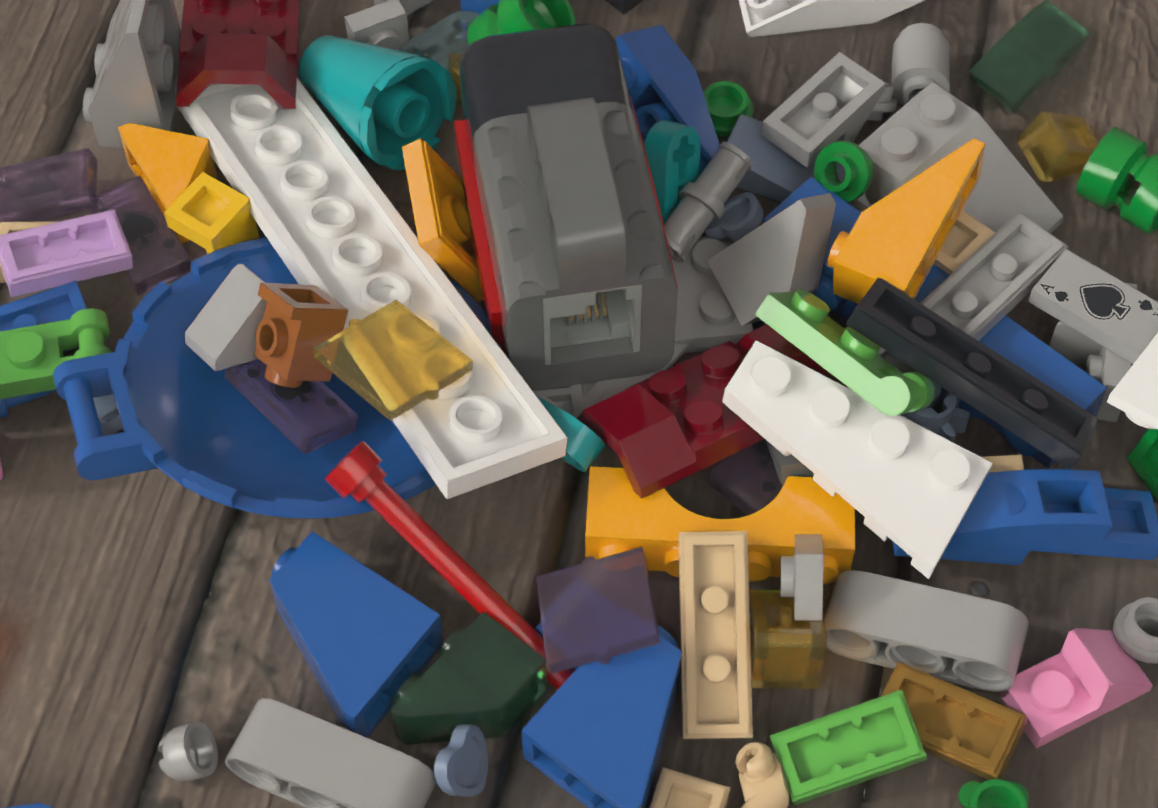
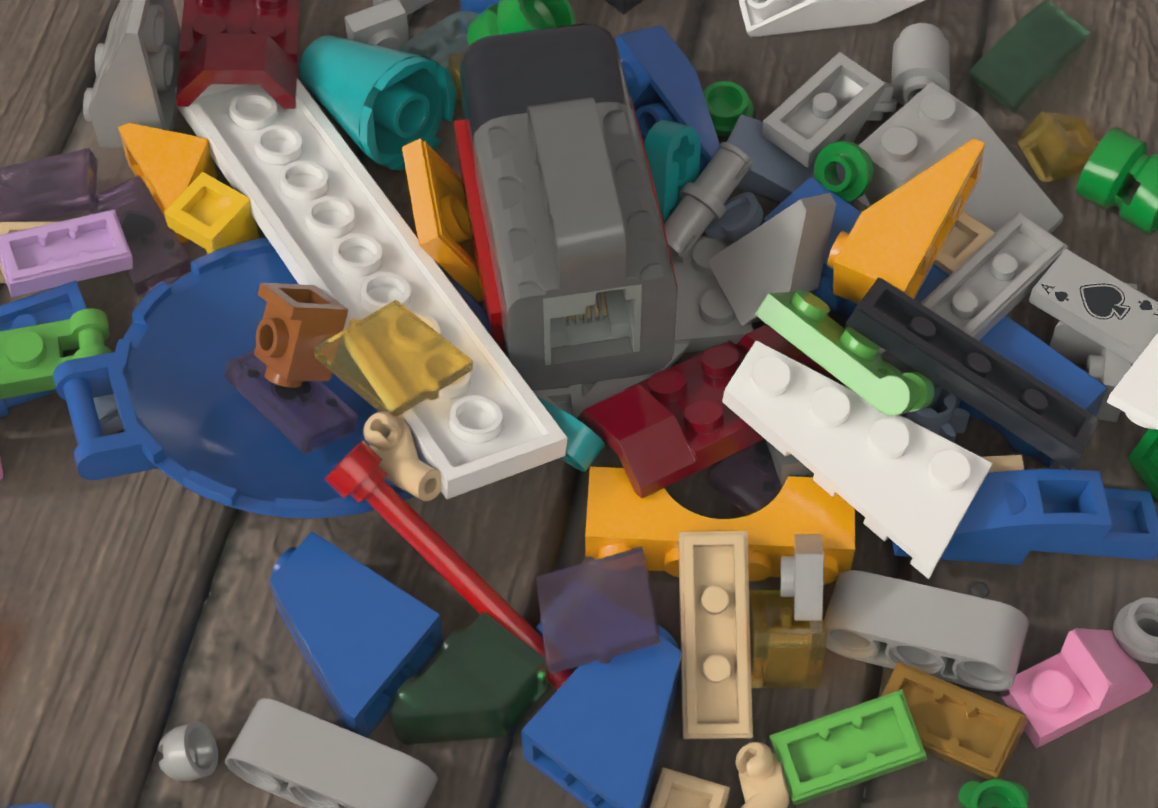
(228, 322): light grey slope -> none
(396, 446): none -> tan arm
(463, 764): sand blue piece -> none

